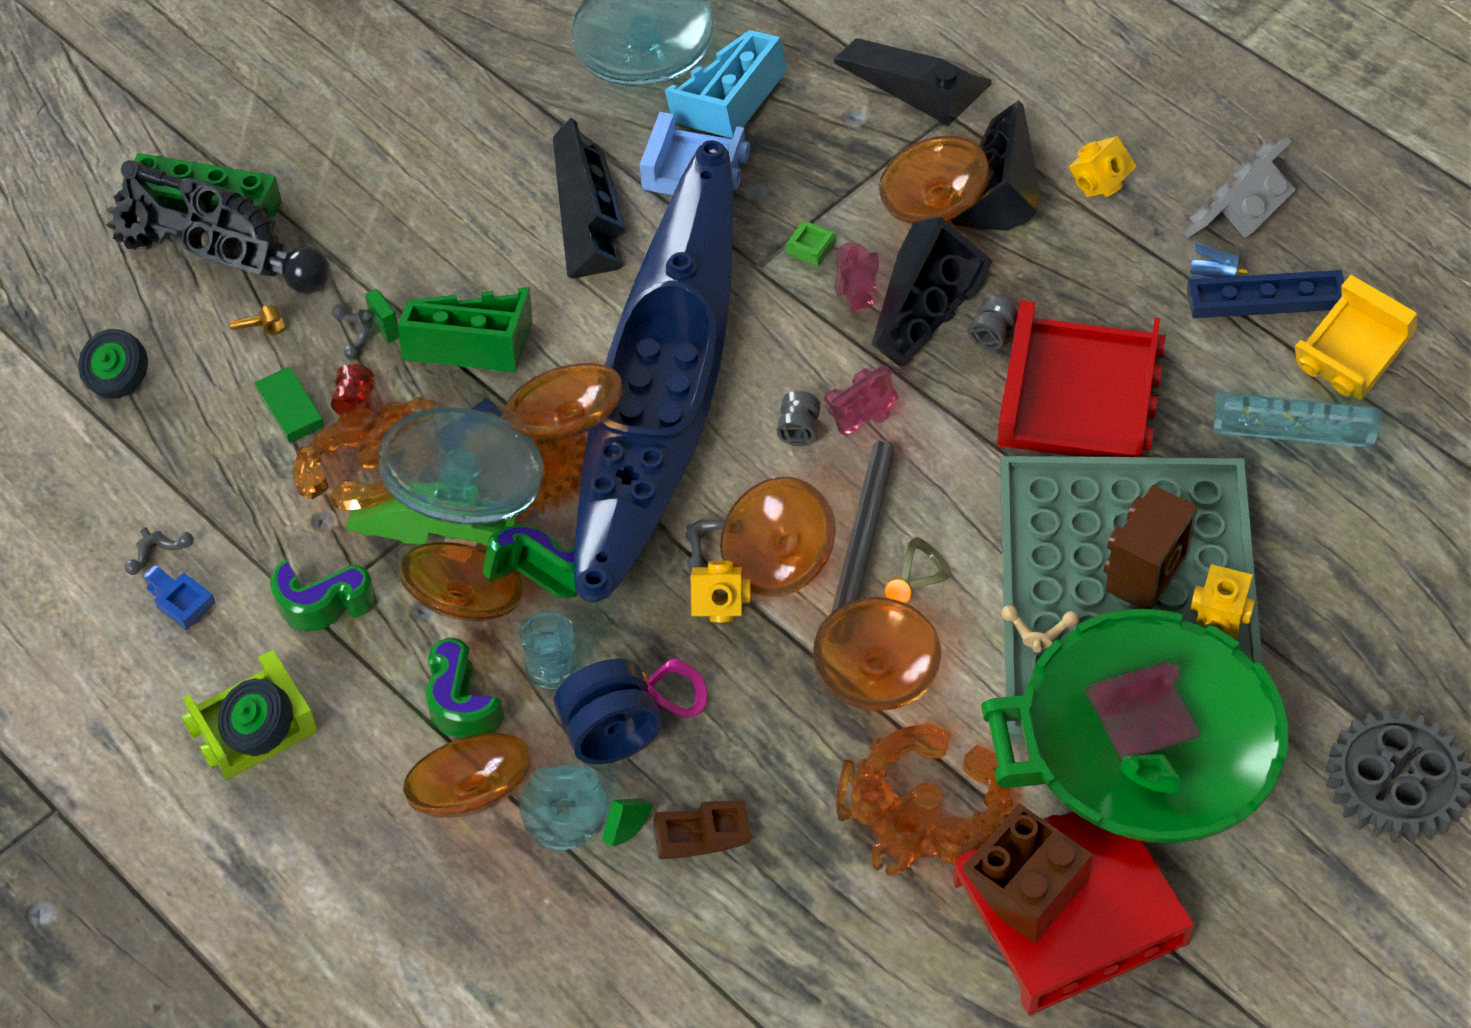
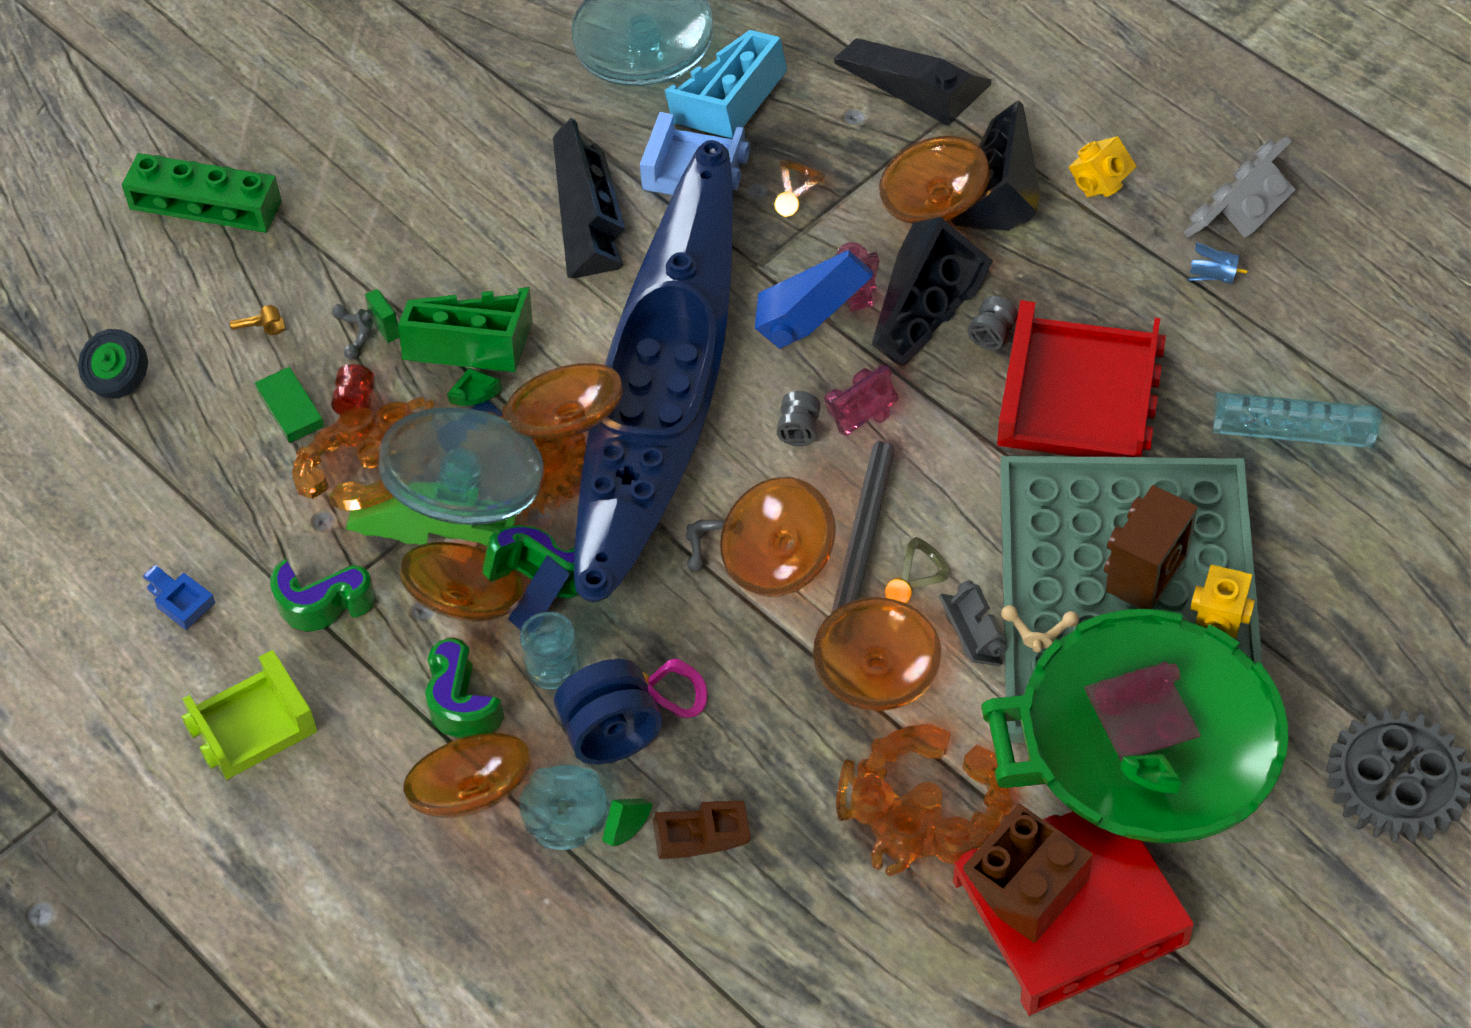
(157, 538): dark grey piece -> none
(233, 220): black arm -> none
(255, 717): black wheel -> none
(474, 388): none -> green tile
(540, 592): none -> dark blue sticker
(718, 606): yellow brick -> none
(788, 202): none -> clear orange piece
(807, 299): none -> blue slope
(810, 243): bright green tile -> none
(980, 639): none -> dark grey hinge
(1264, 293): dark blue plate -> none
(1357, 339): yellow panel -> none

